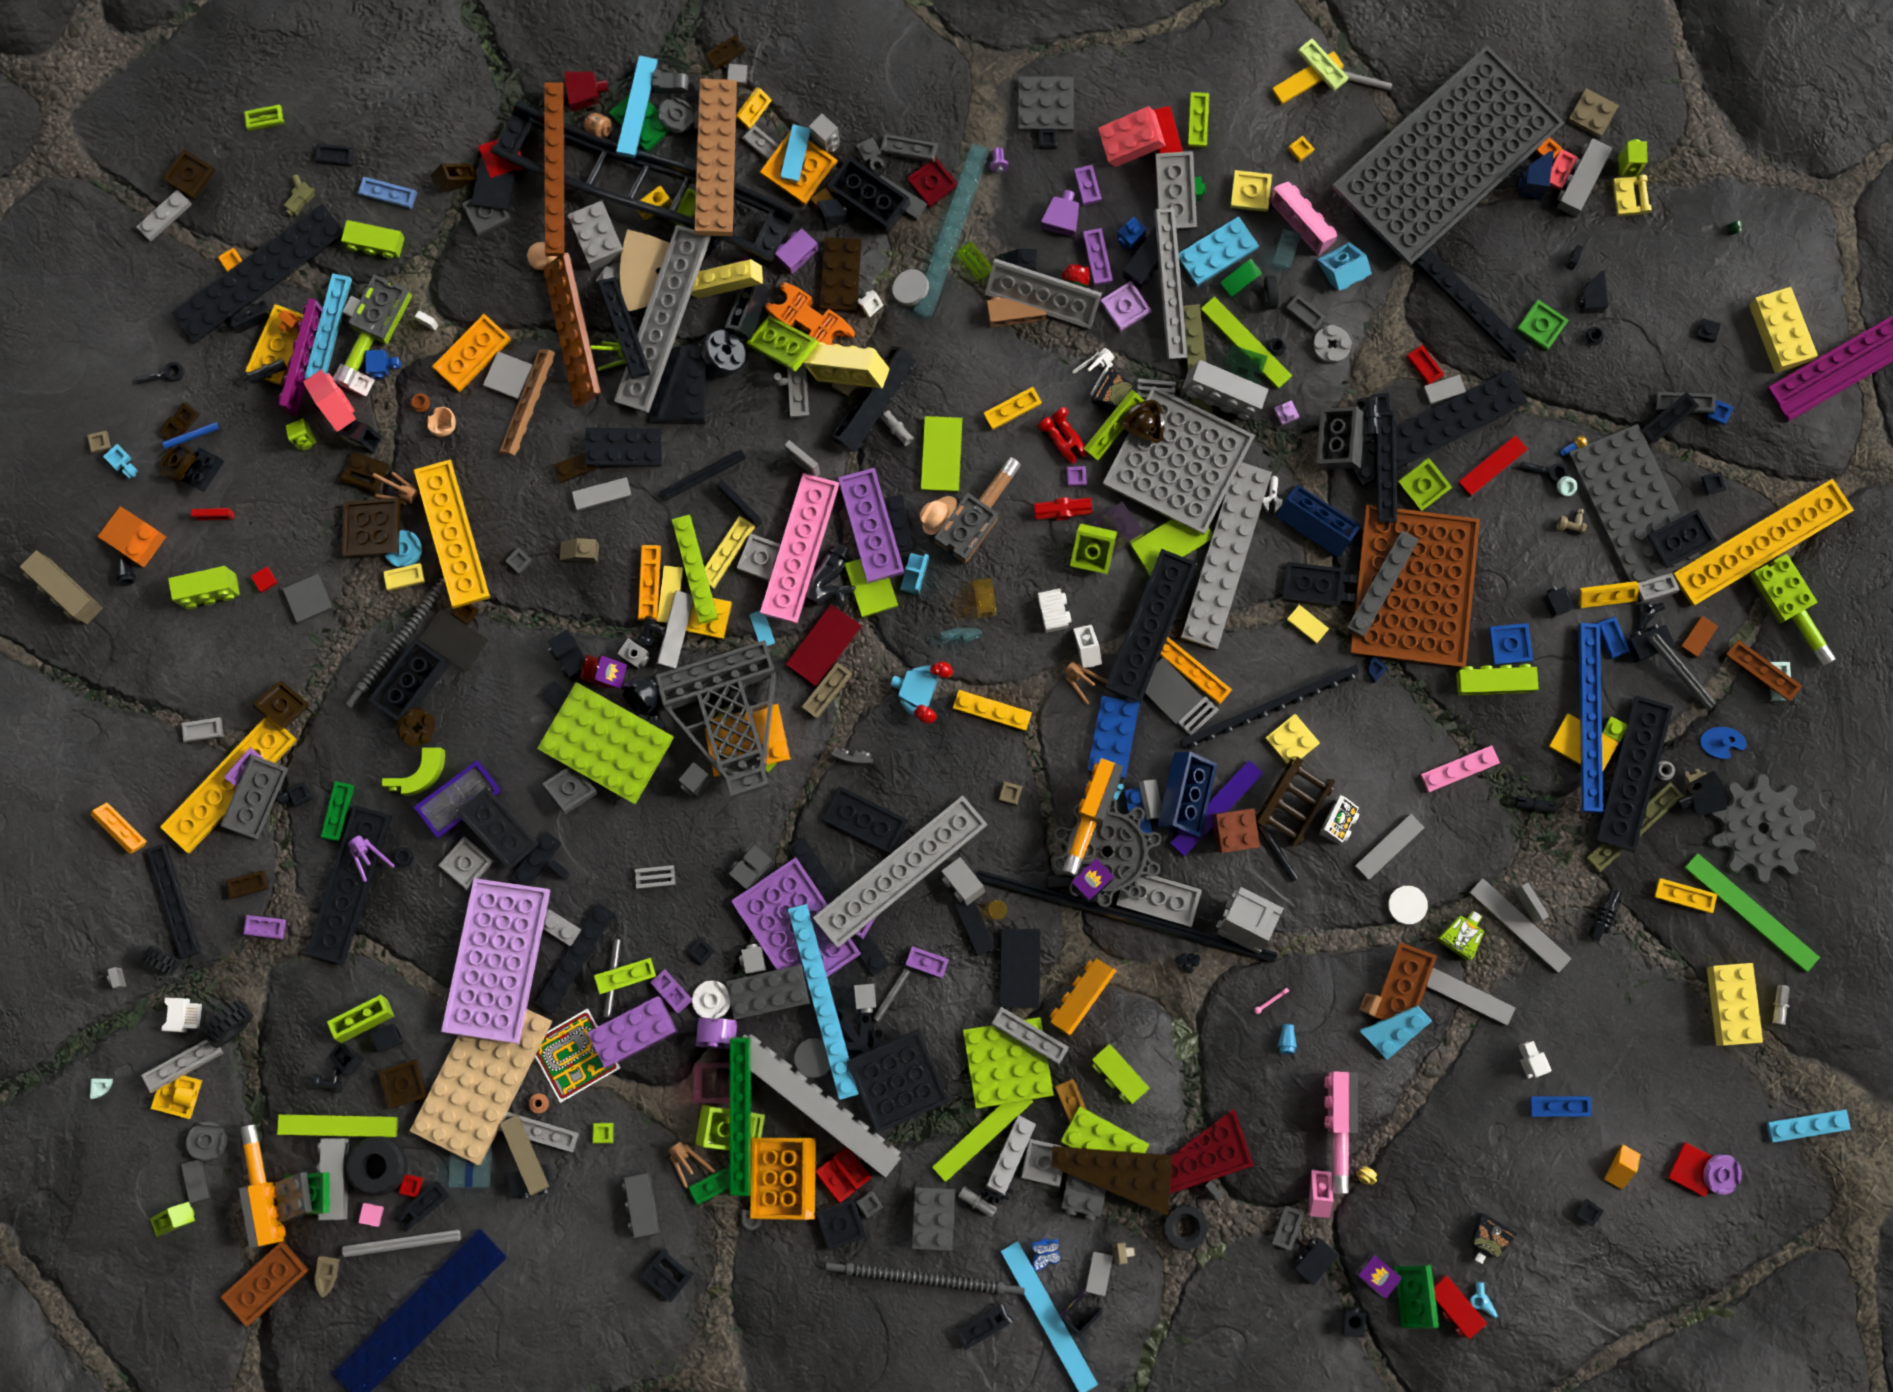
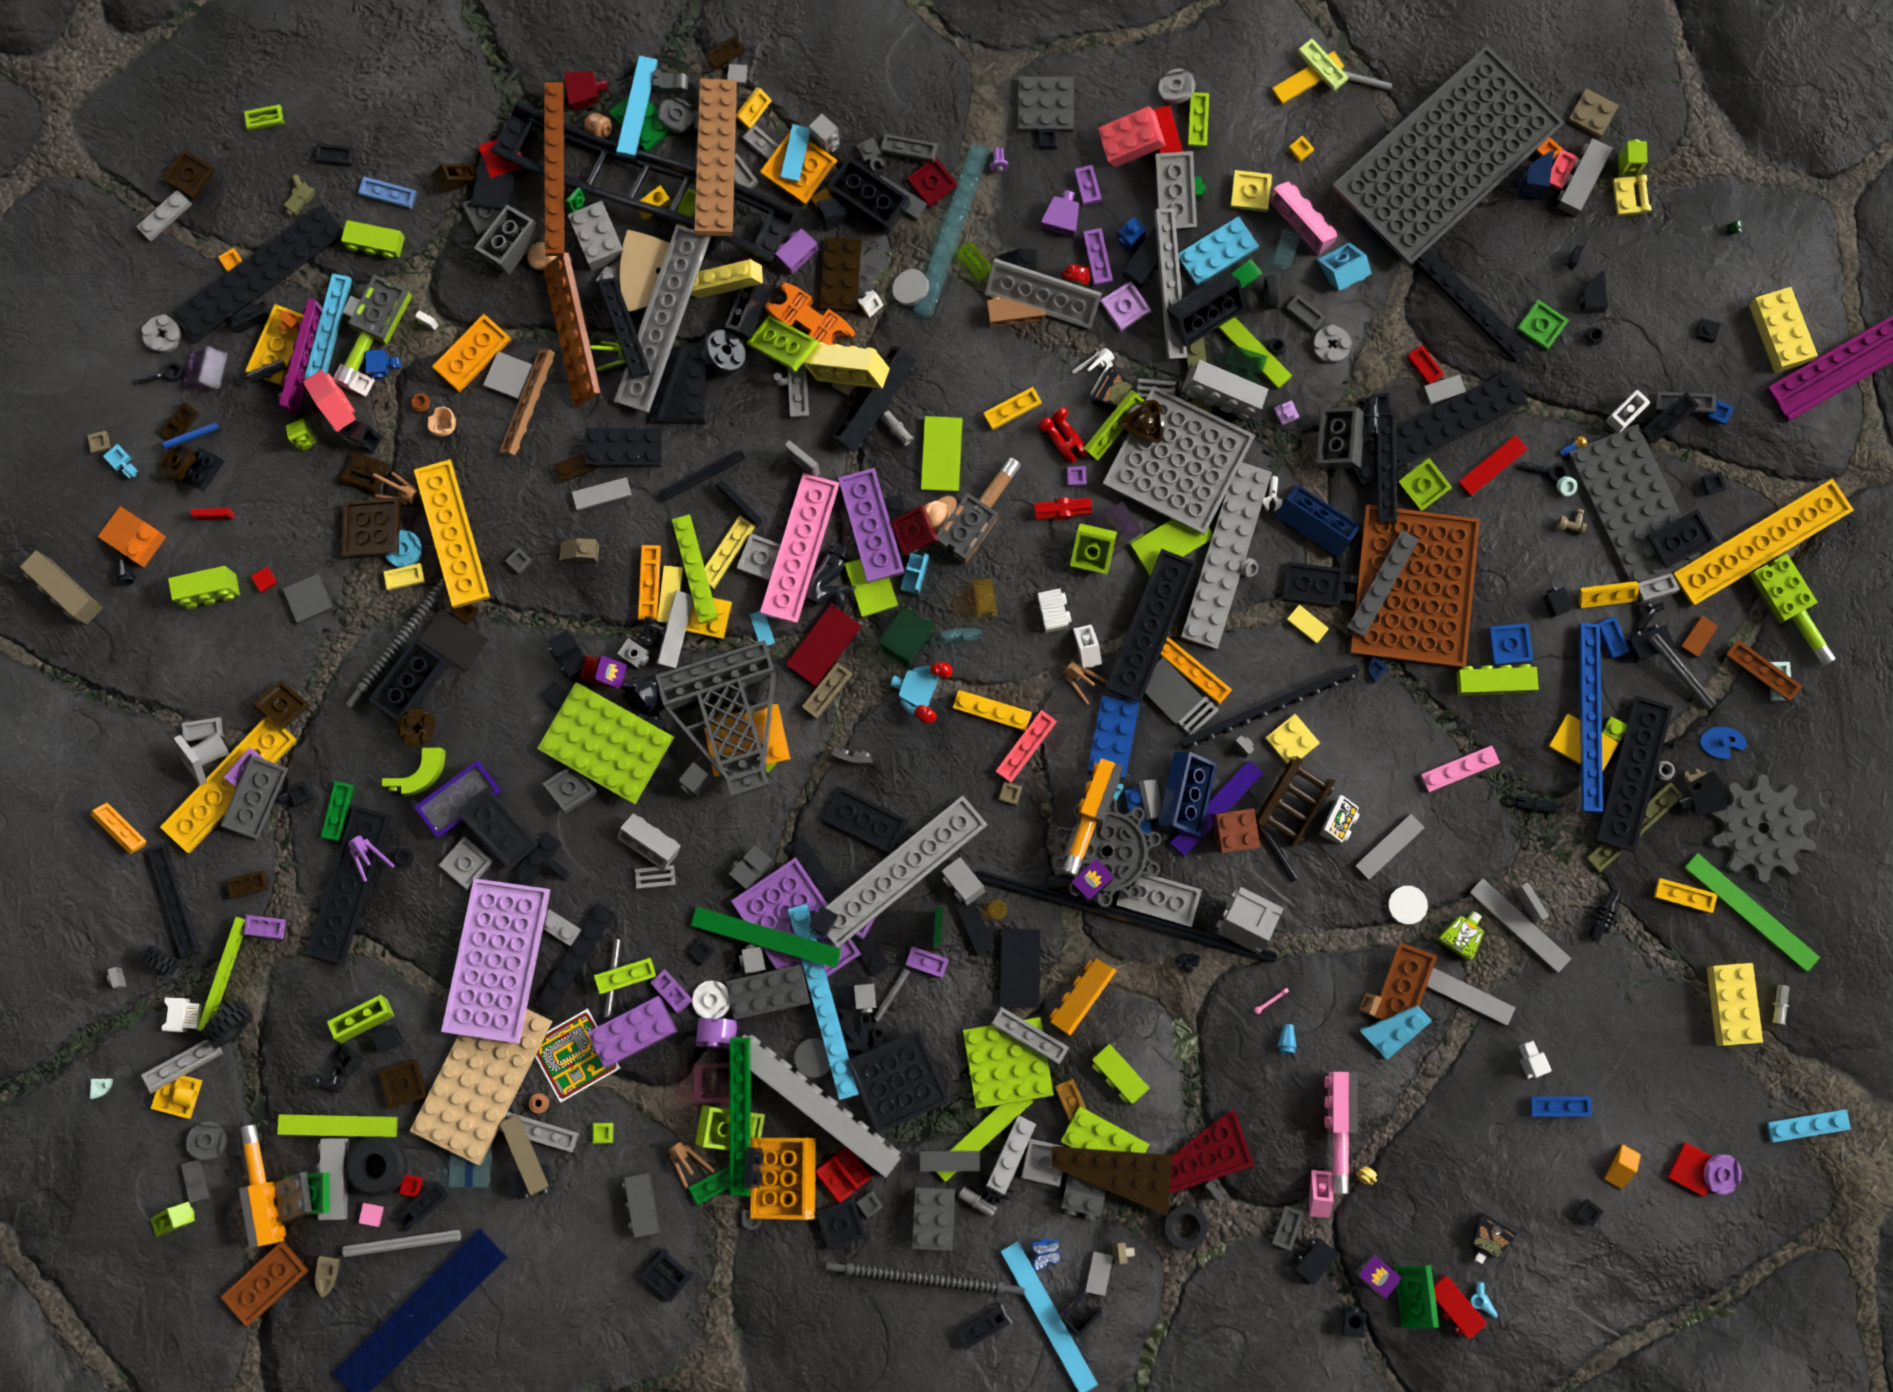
(152, 329): none -> light grey plate
(200, 754): none -> light grey plant
(204, 368): none -> slope
(223, 972): none -> lime tile
(508, 239): none -> dark grey brick
(574, 202): none -> green slope
(648, 841): none -> light grey brick
(743, 175): none -> light grey tile
(753, 1167): none -> black plate
(766, 937): none -> green tile
(823, 922): none -> black brick
(907, 636): none -> clear green slope
(914, 530): none -> dark red tile
(938, 928): none -> dark green tile
(949, 1161): none -> dark grey tile
(1026, 746): none -> coral plate
(1177, 86): none -> light grey tile
(1207, 308): none -> black slope
(1244, 745): none -> light grey plate
(1249, 567): none -> light grey plate
(1628, 411): none -> white brick

